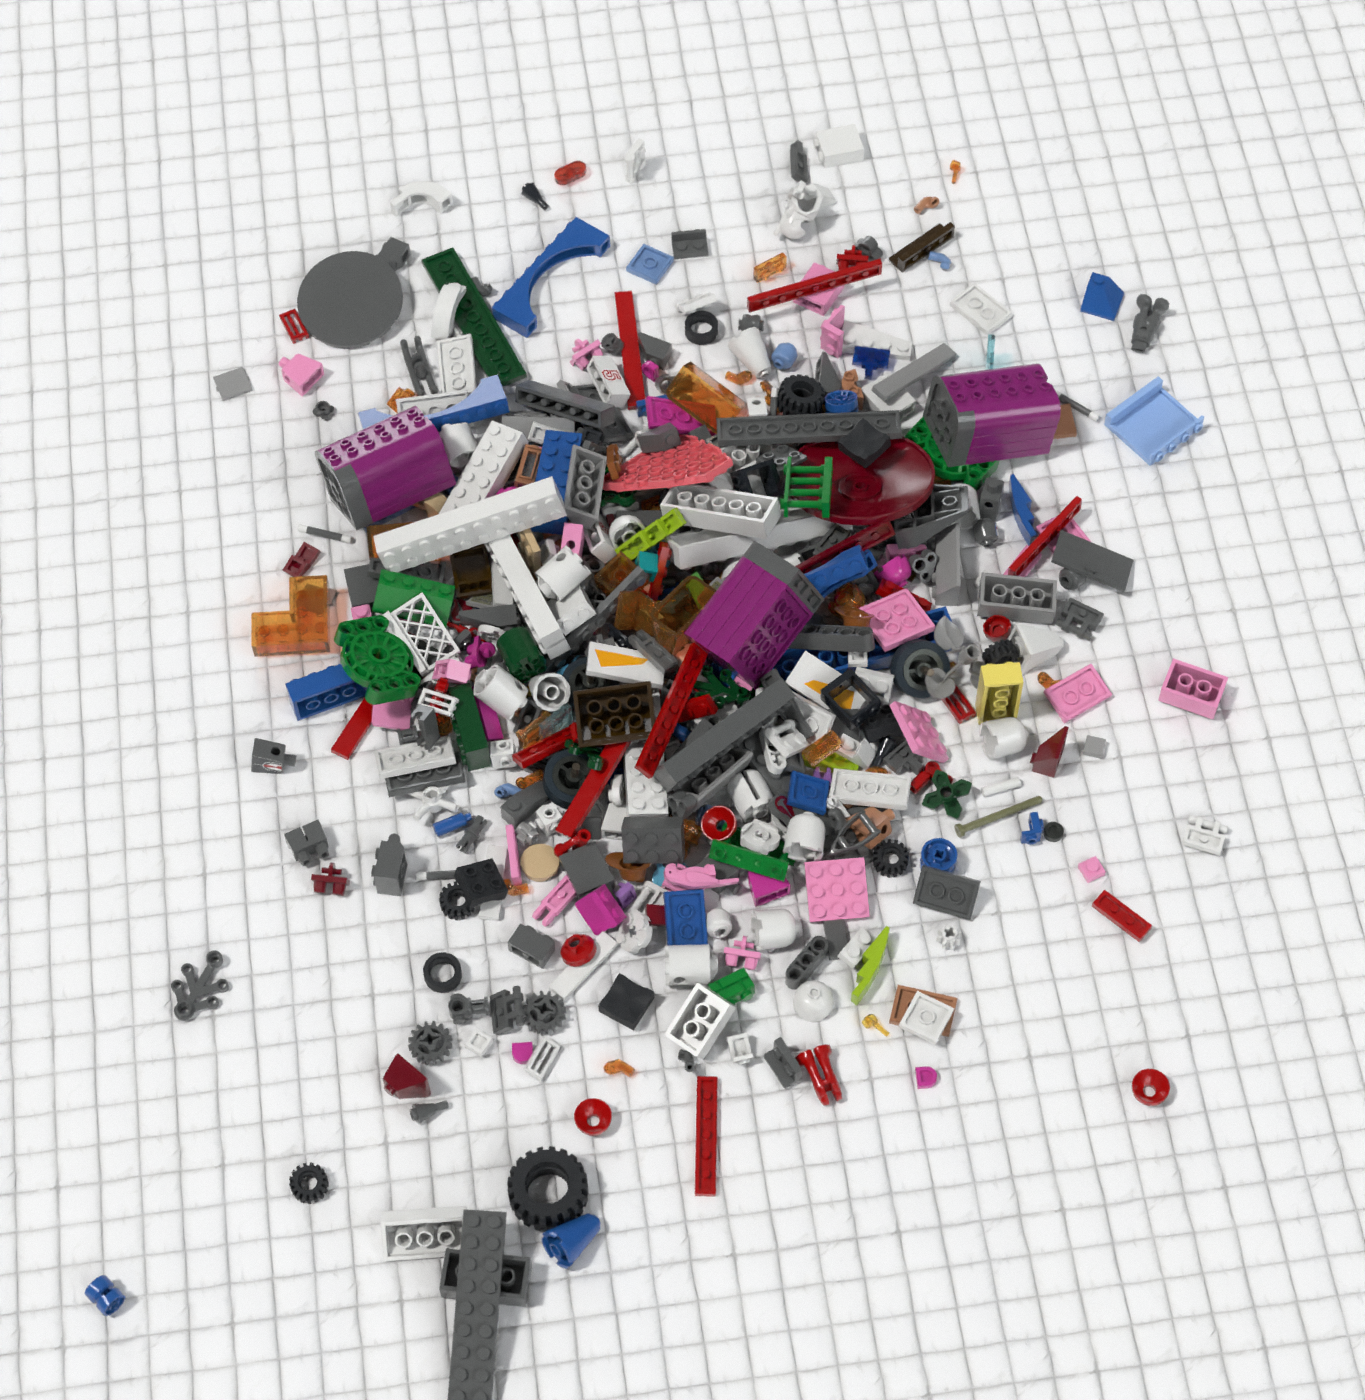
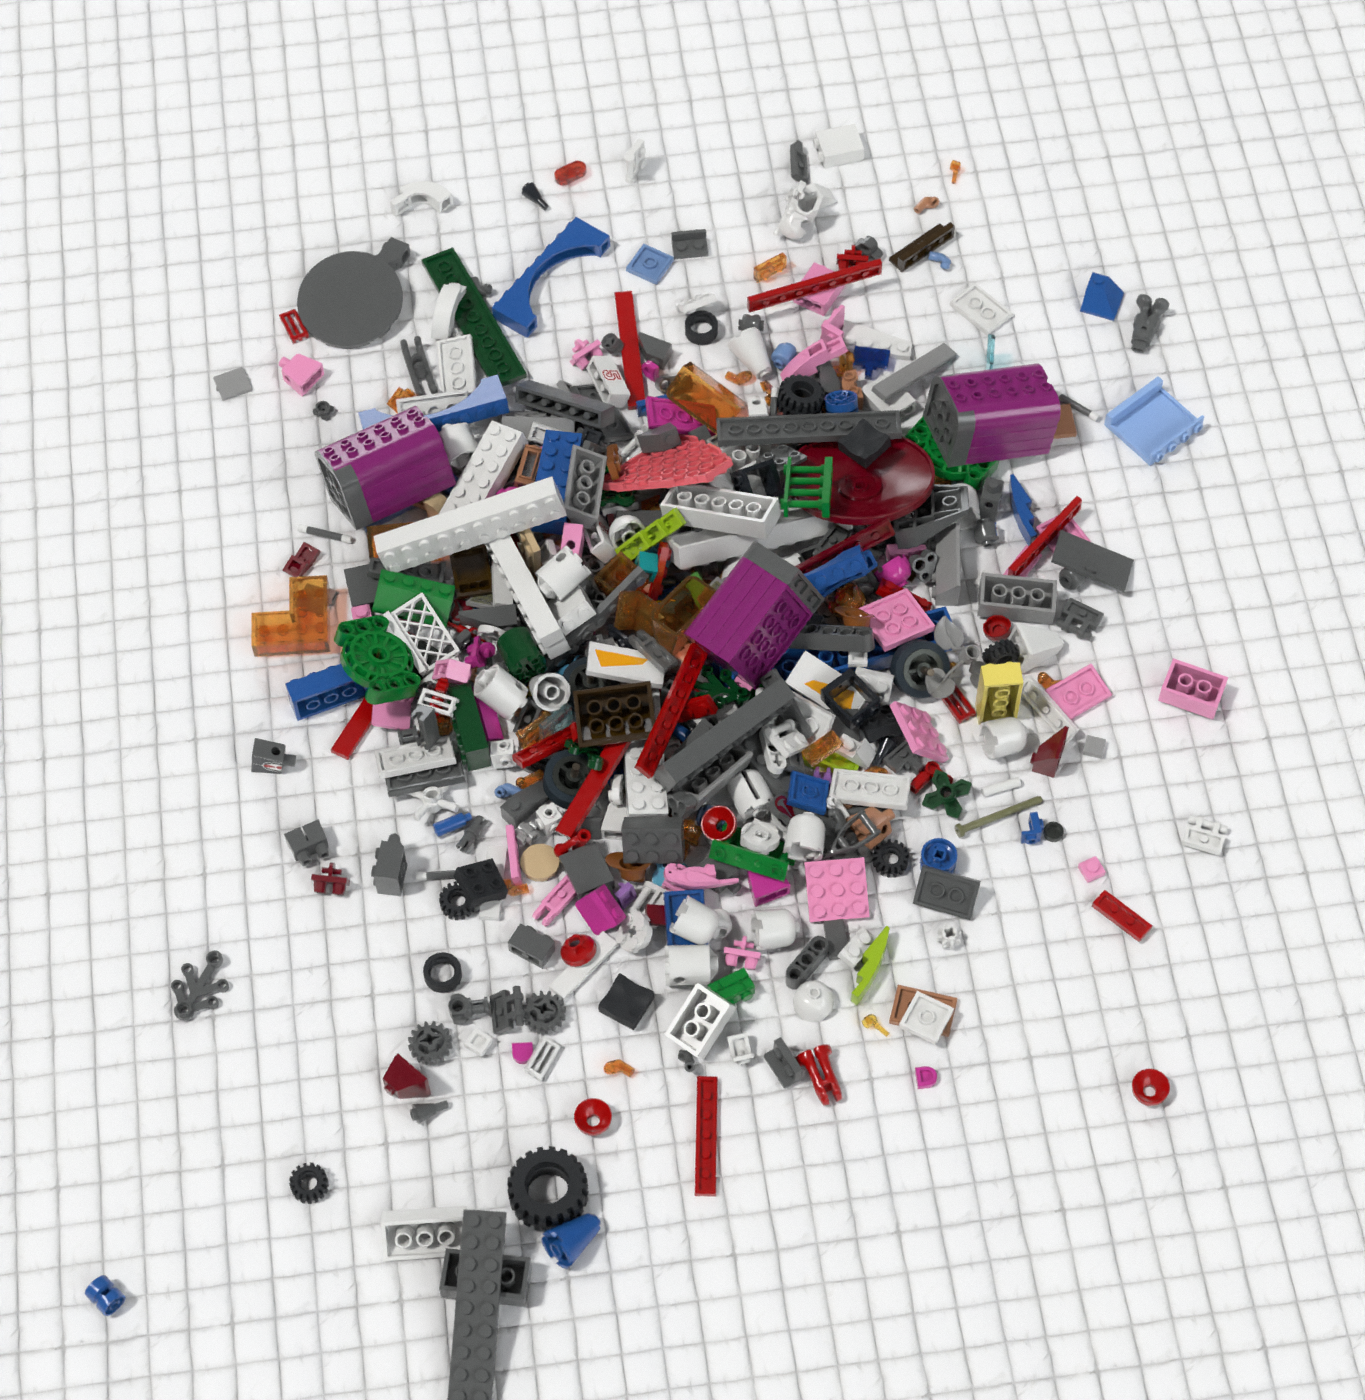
(695, 922): none -> white cylinder
(813, 356): none -> bright pink slope
(845, 363): none -> clear orange bracket
(1047, 708): none -> white tile

